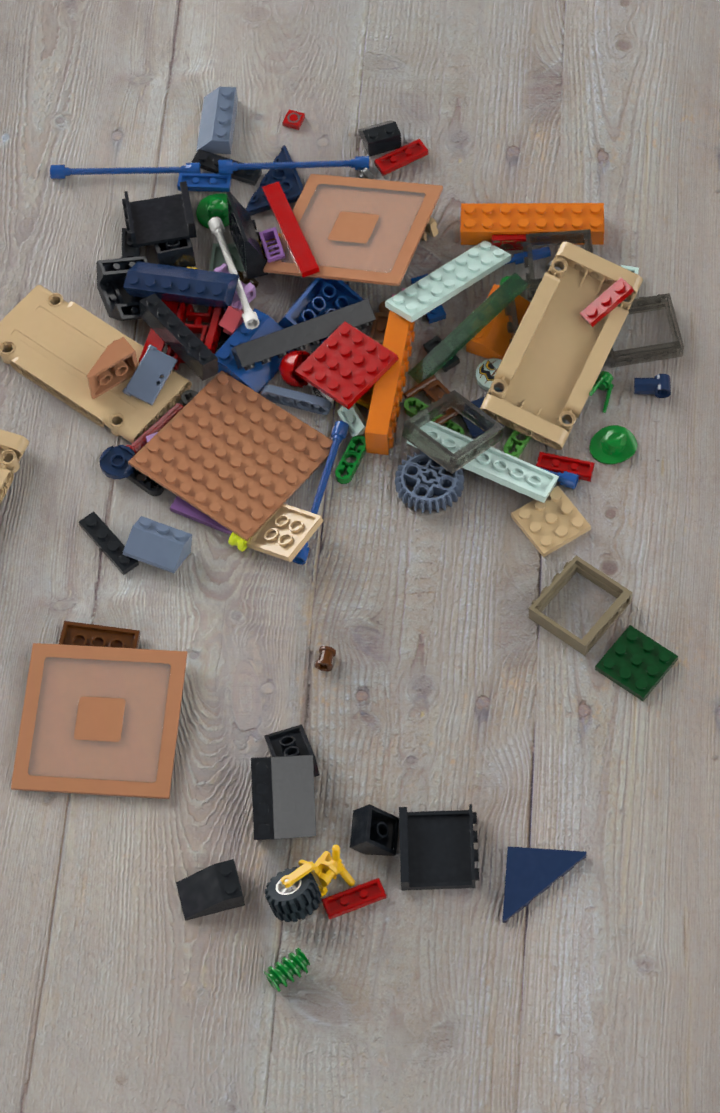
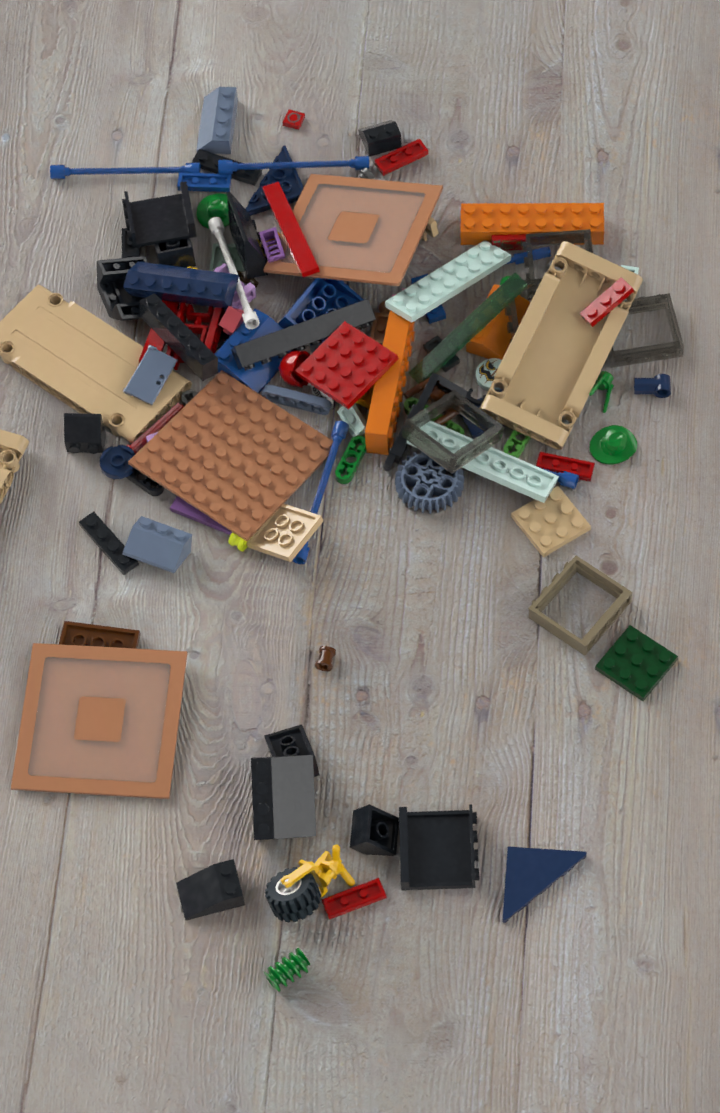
(84, 433): none -> black slope
(112, 368): nougat slope -> none
(444, 385): none -> black hinge

